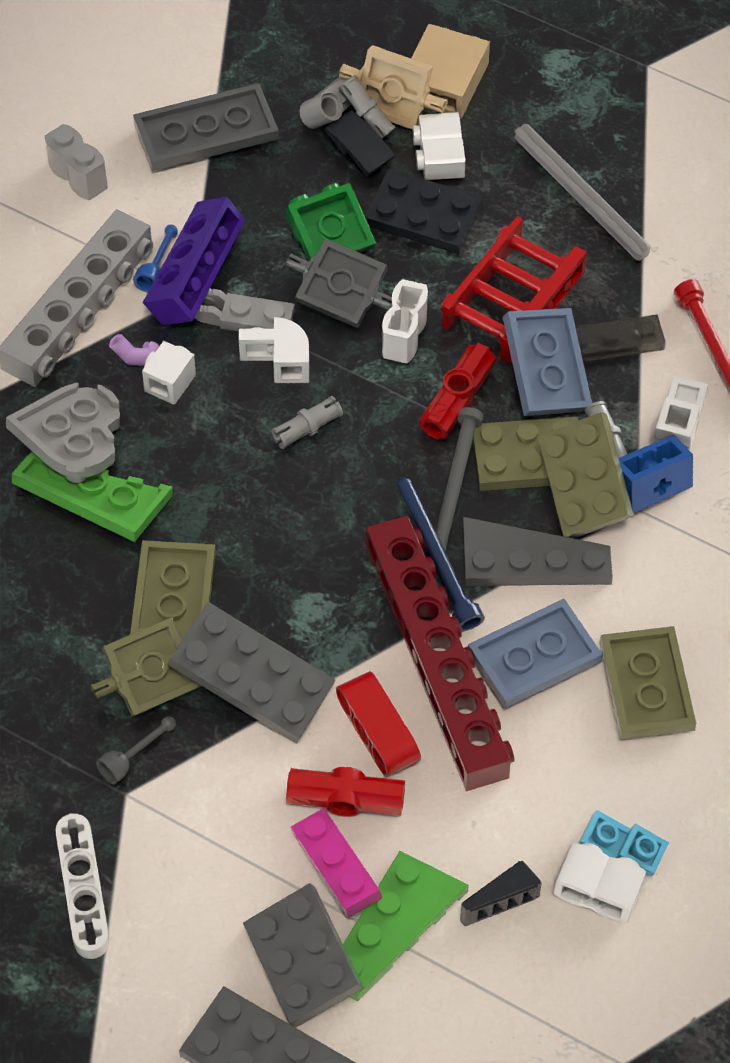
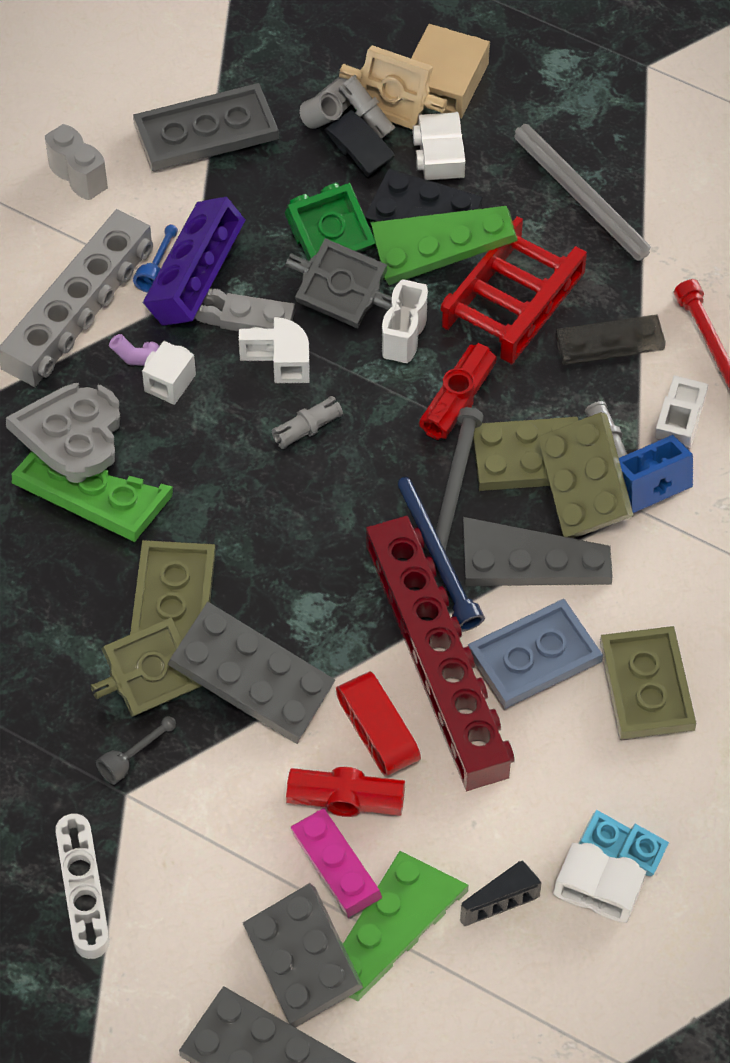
(437, 240): none -> bright green wing
(547, 361): sand blue plate -> none

